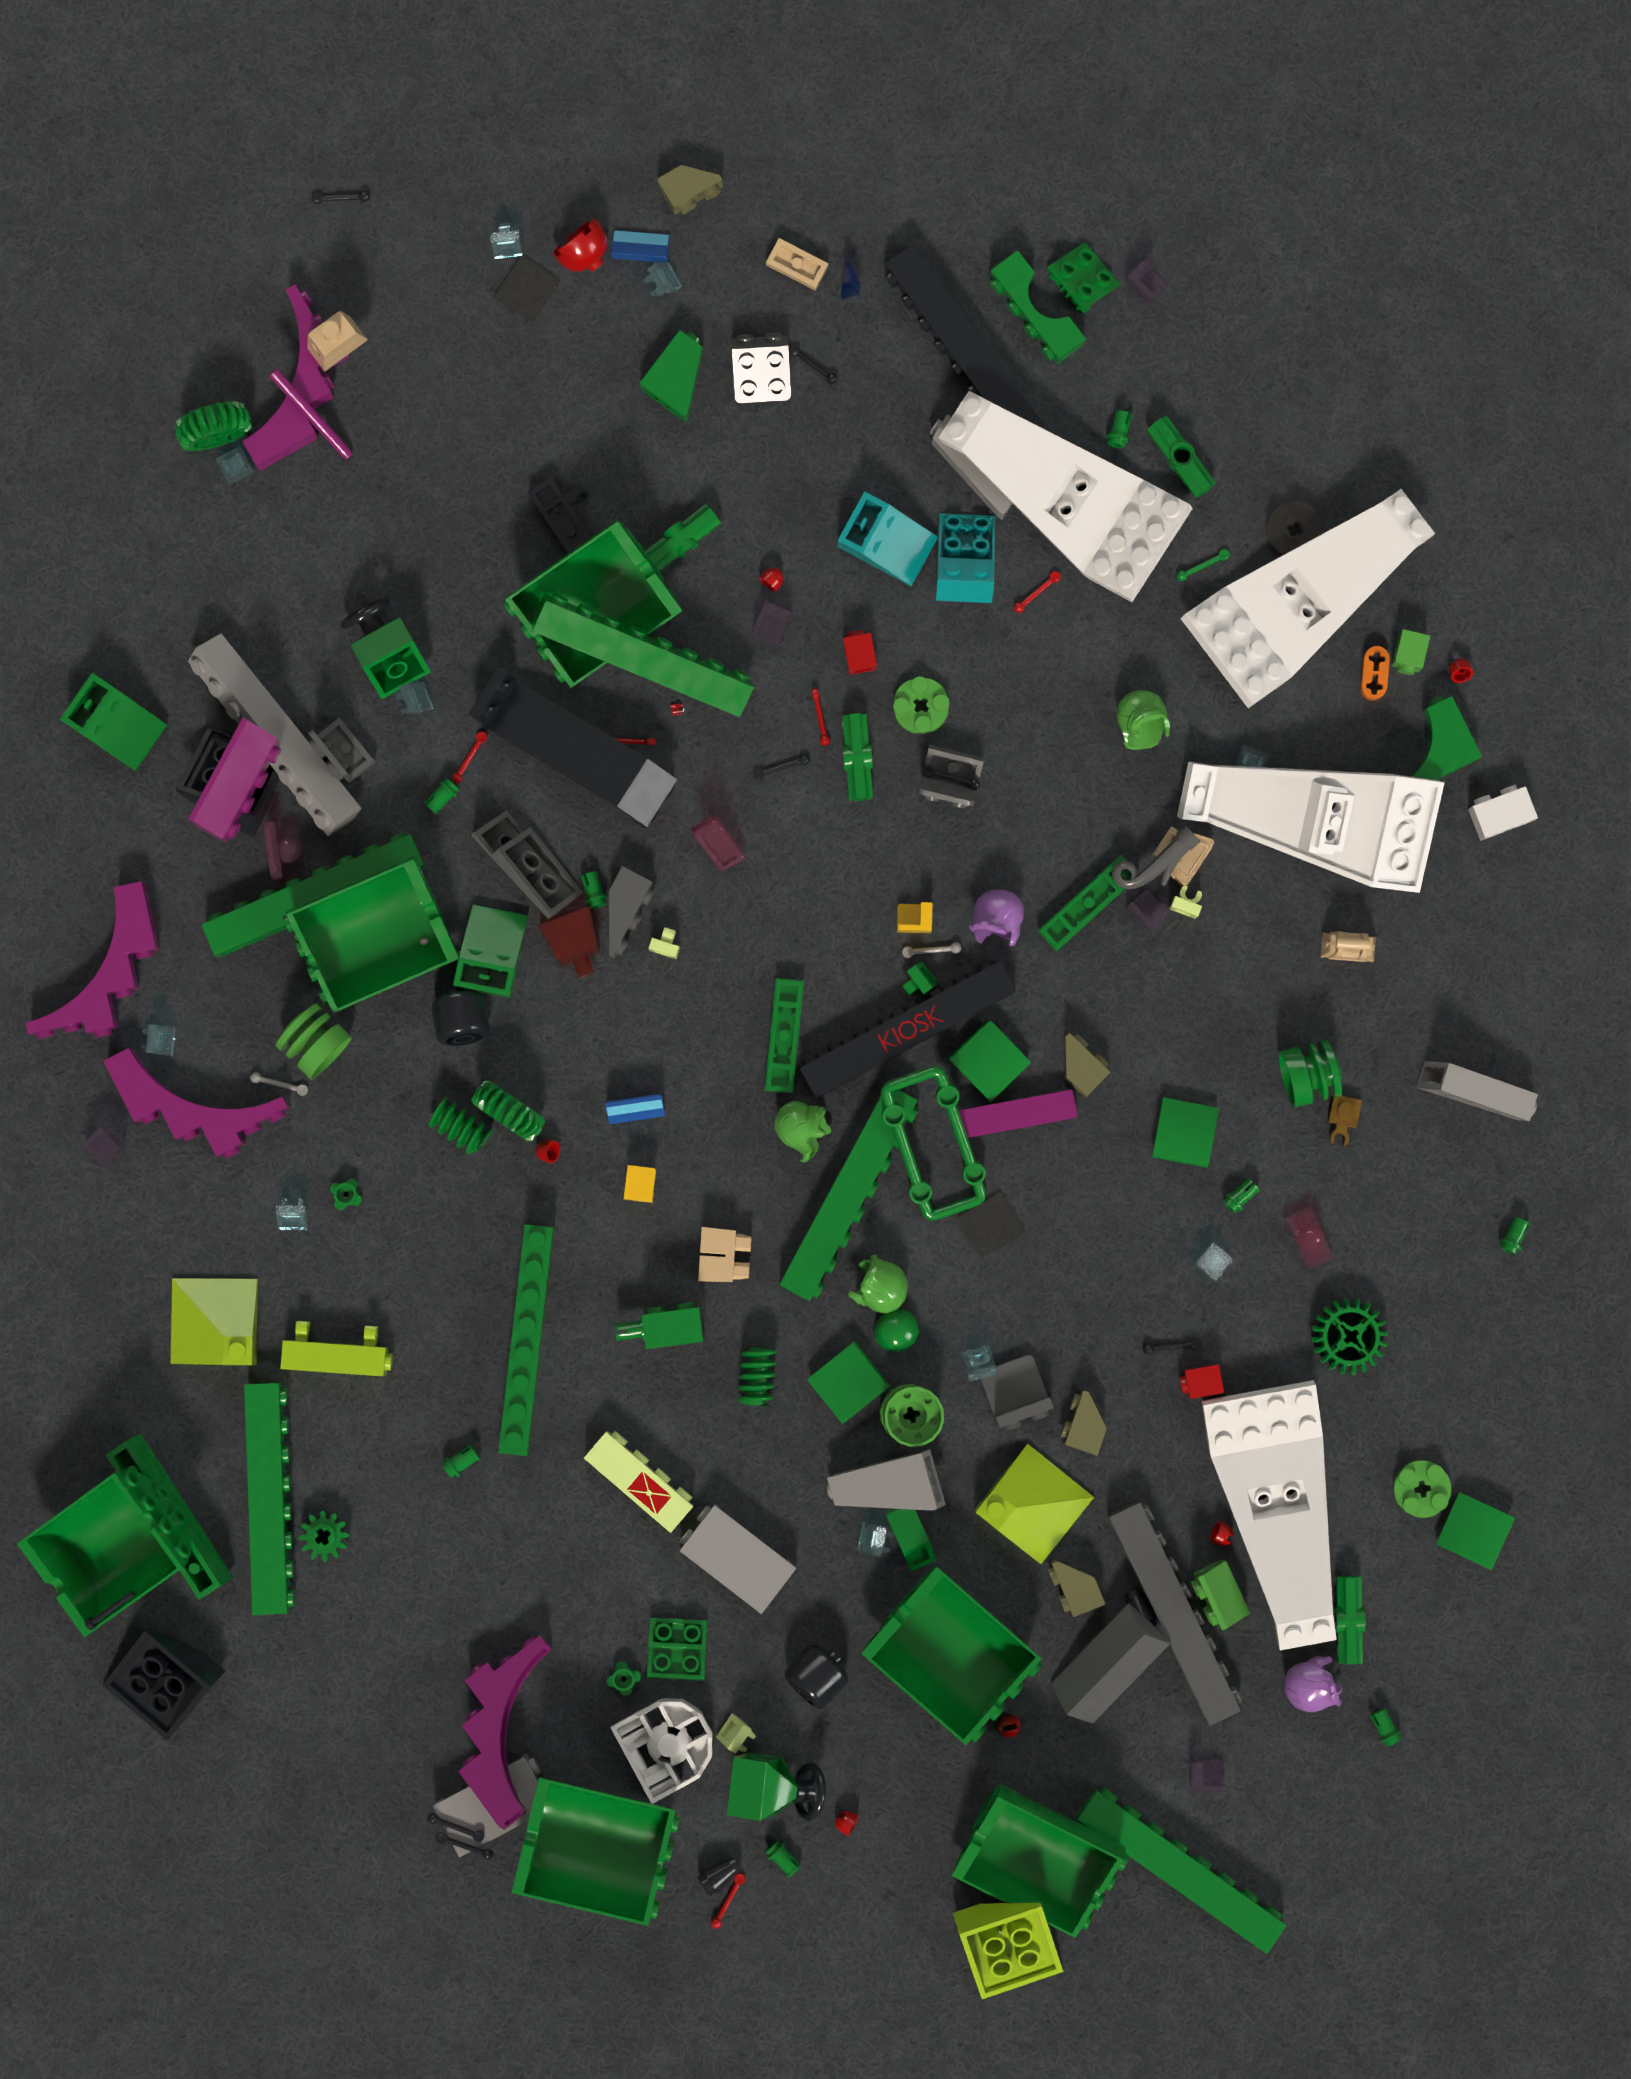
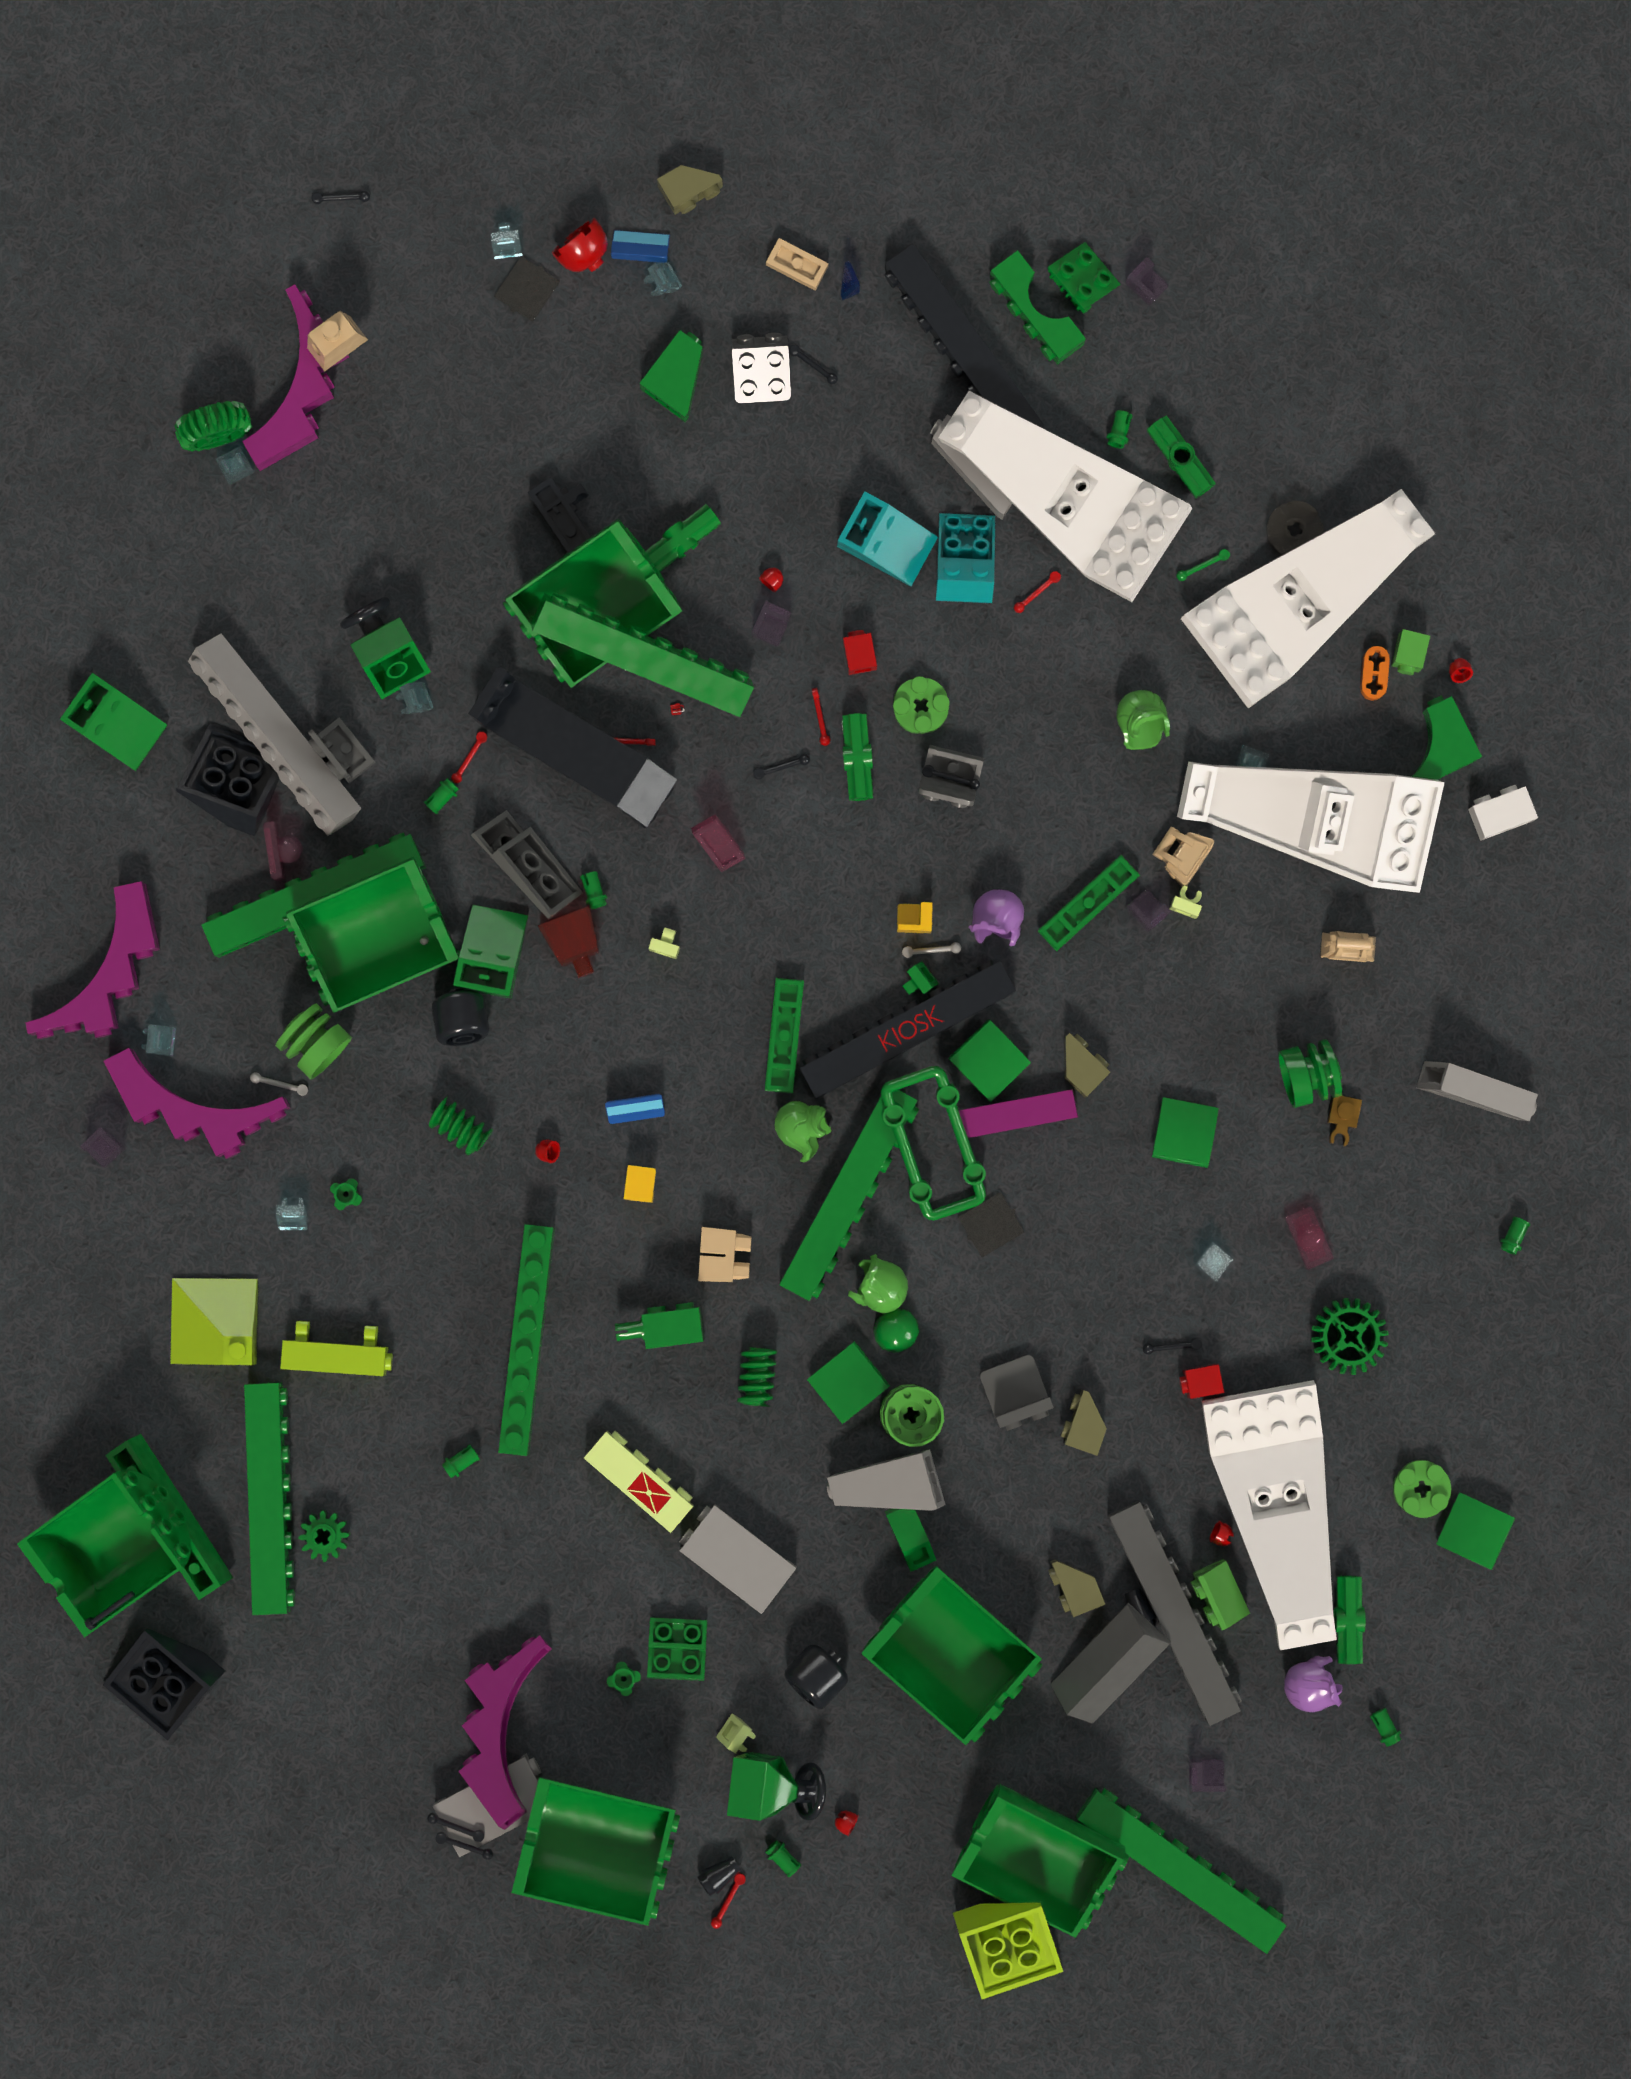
(235, 781): magenta slope -> none
(310, 413): magenta bar -> none
(508, 1110): green gear -> none
(625, 901): dark grey slope -> none
(659, 1742): white connector -> none
(872, 1539): clear light blue tile -> none
(979, 1363): clear light blue tile -> none
(1007, 1720): red hinge -> none
(1034, 1504): lime slope -> none
(1164, 862): dark grey plant -> none
(1240, 1196): green pin -> none

